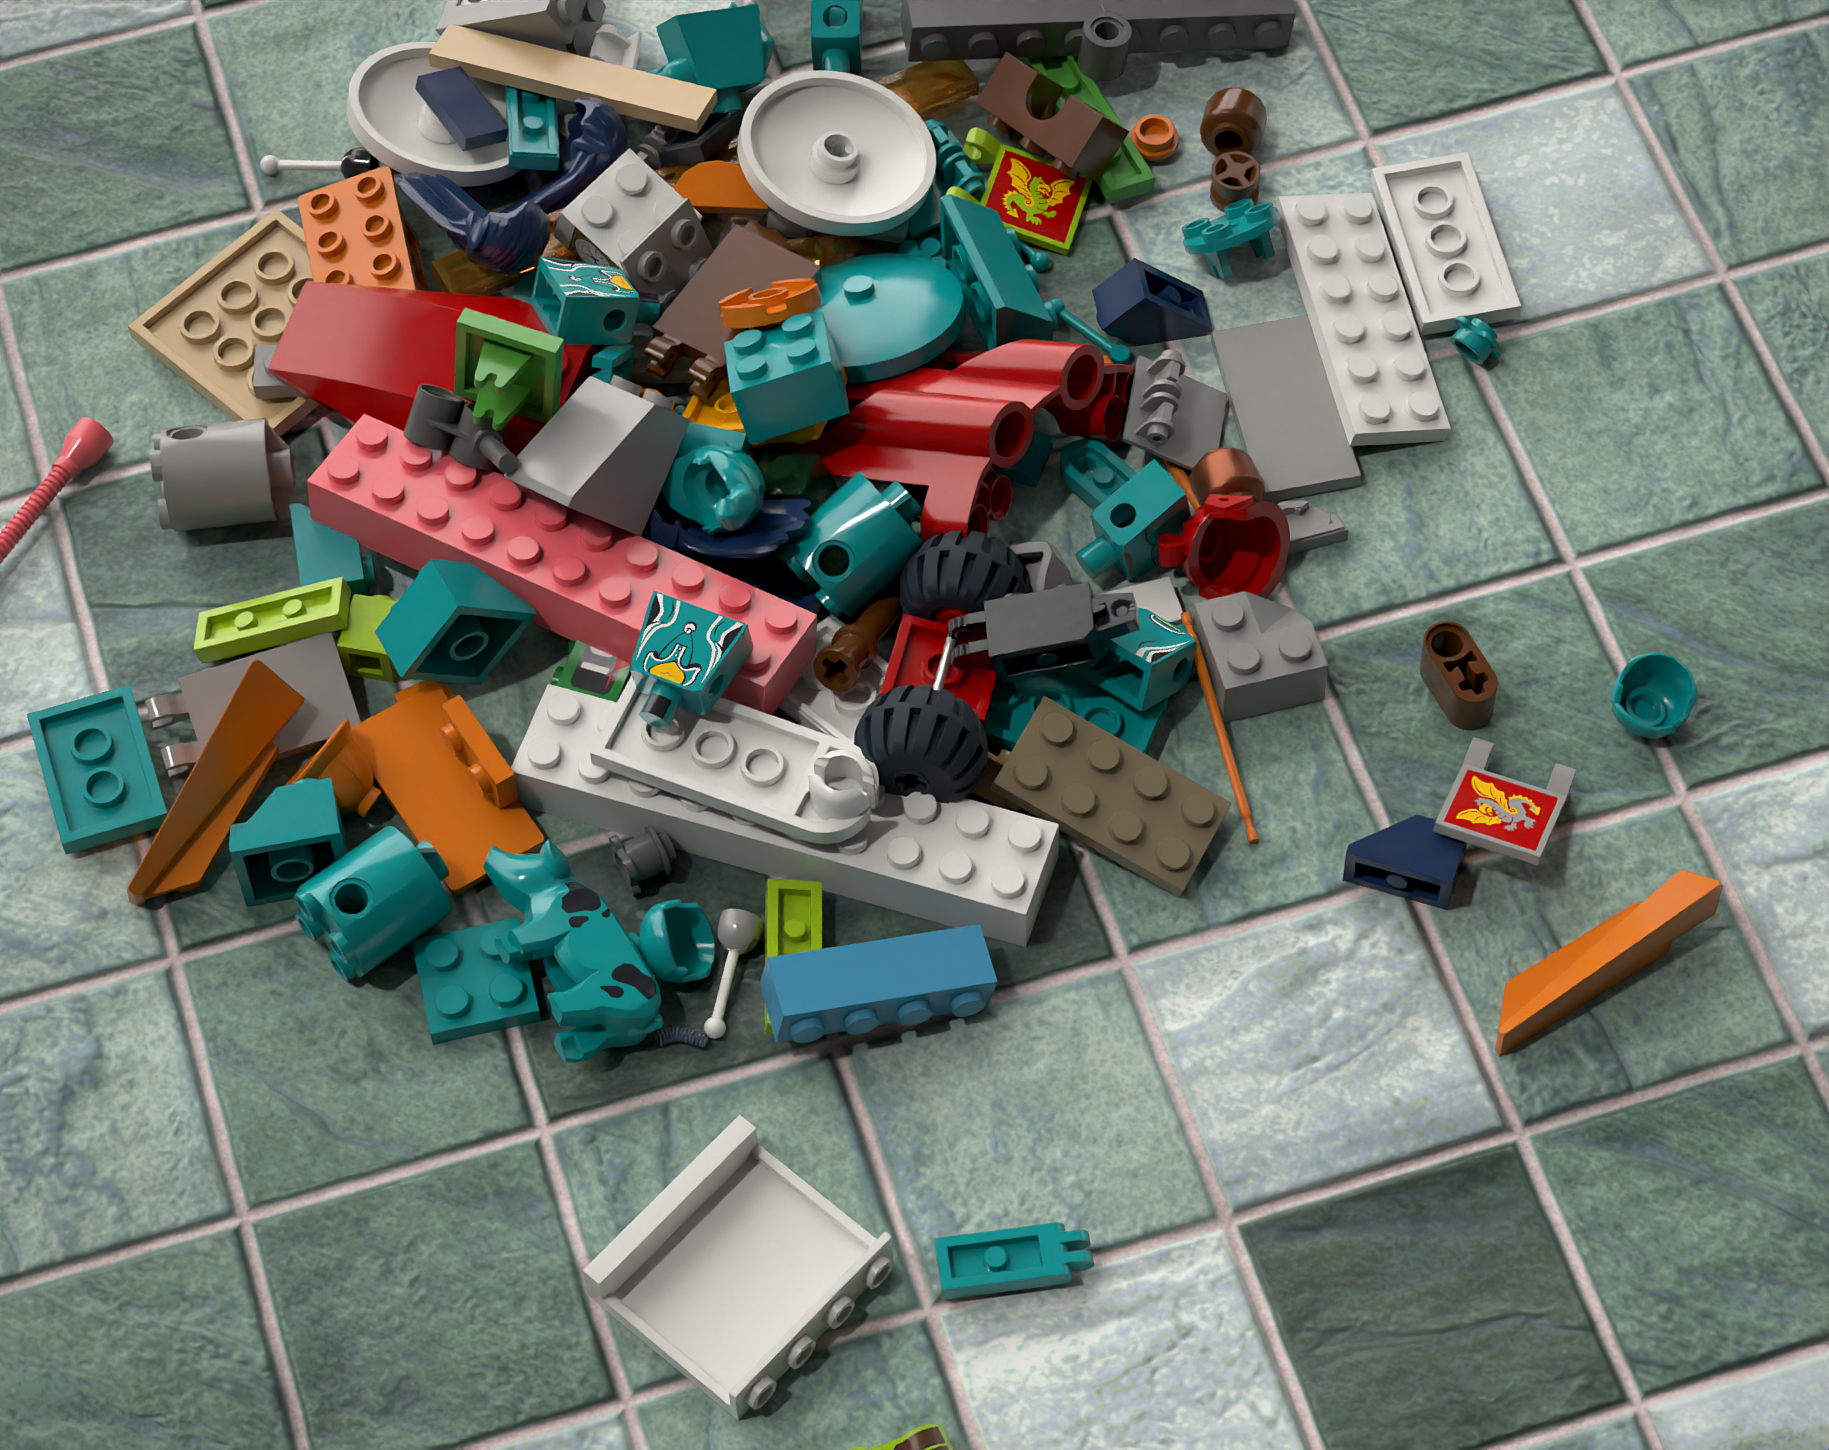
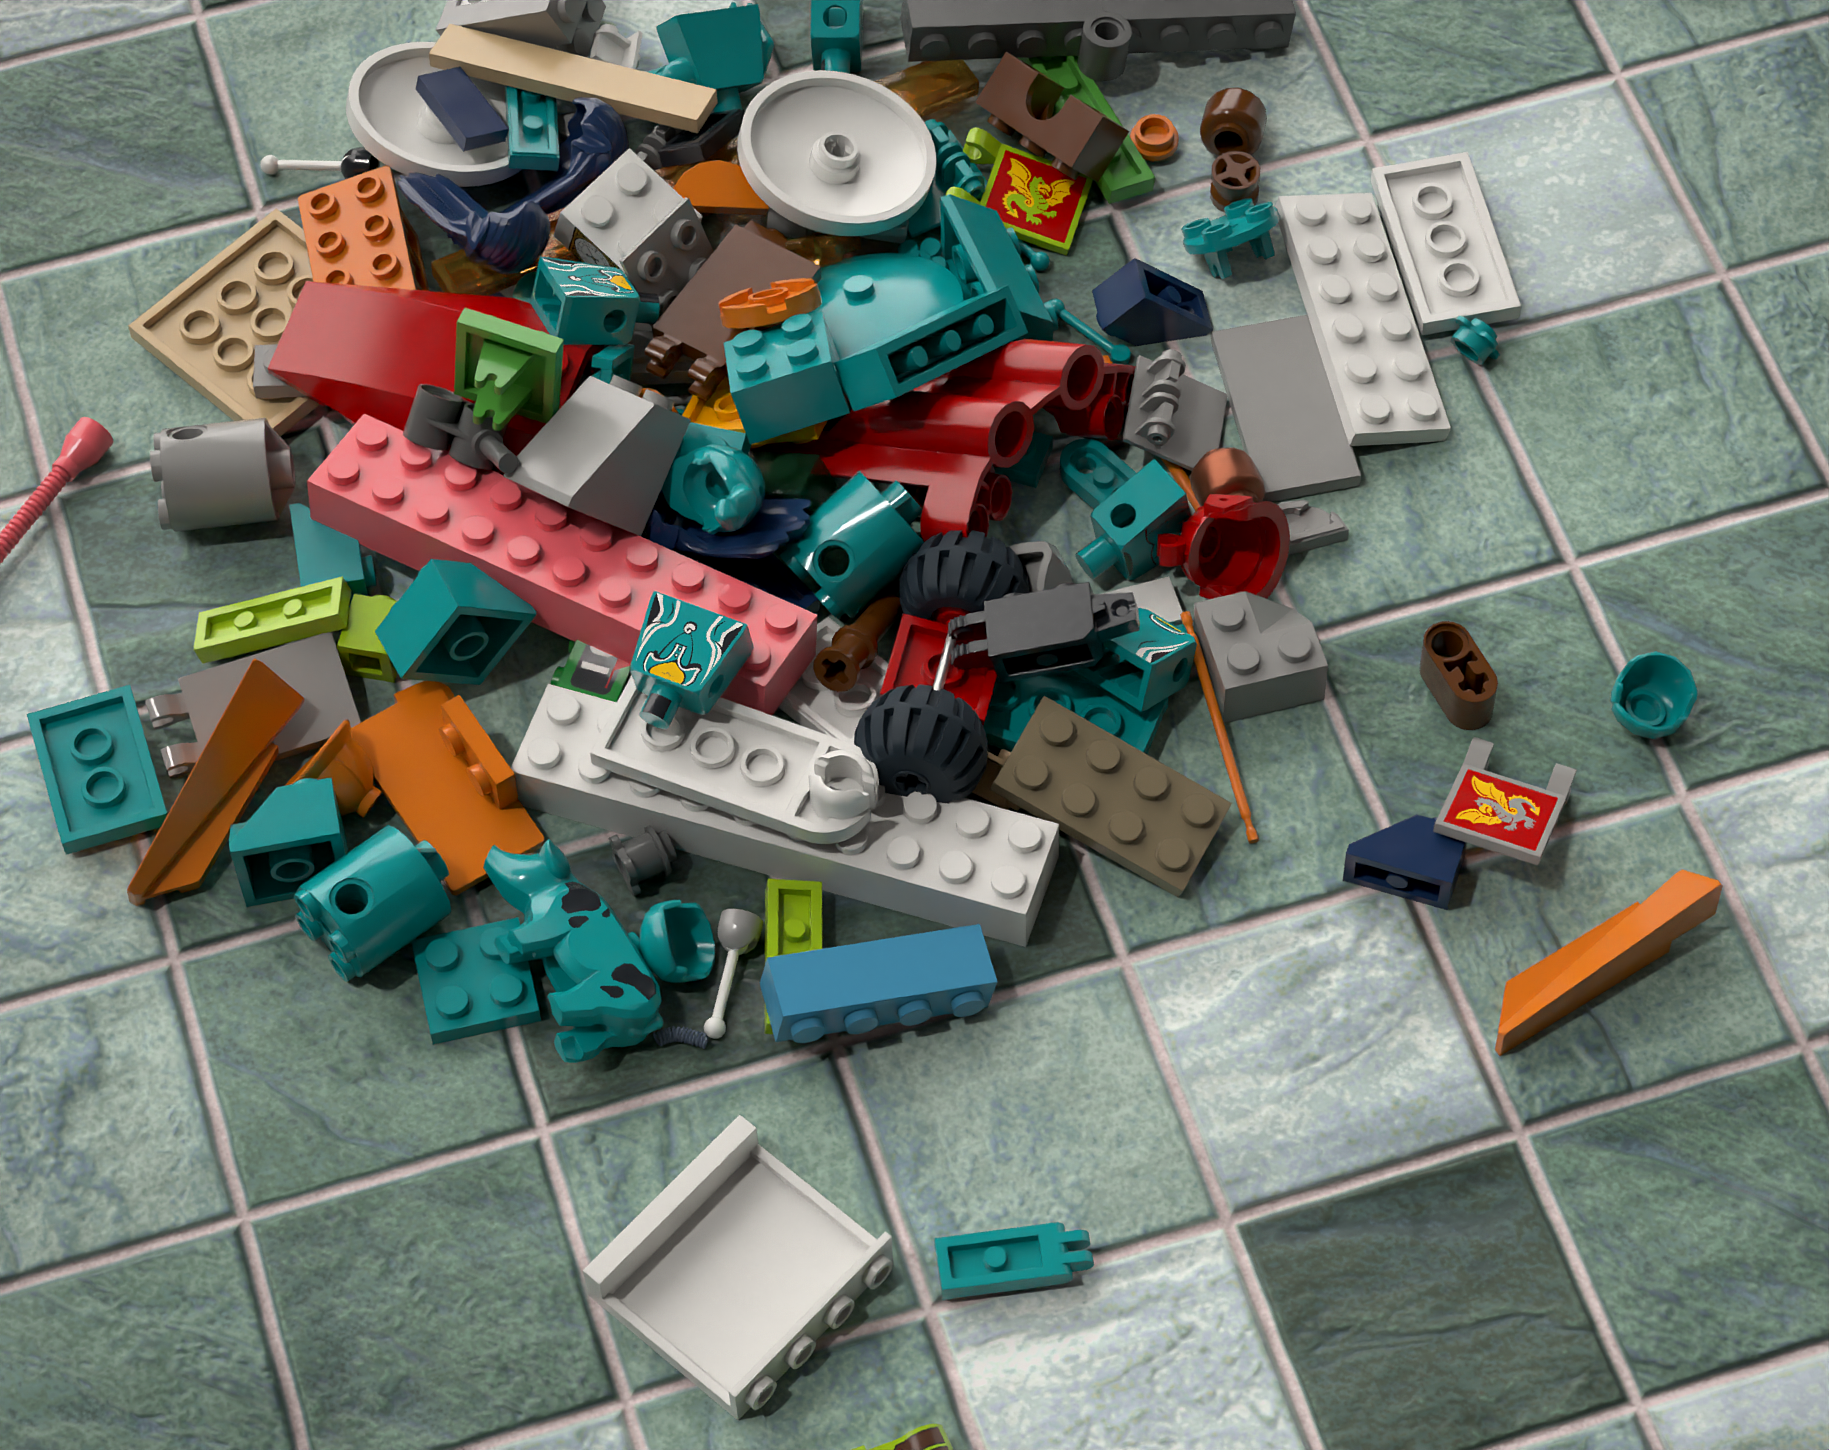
(930, 348): none -> teal brick

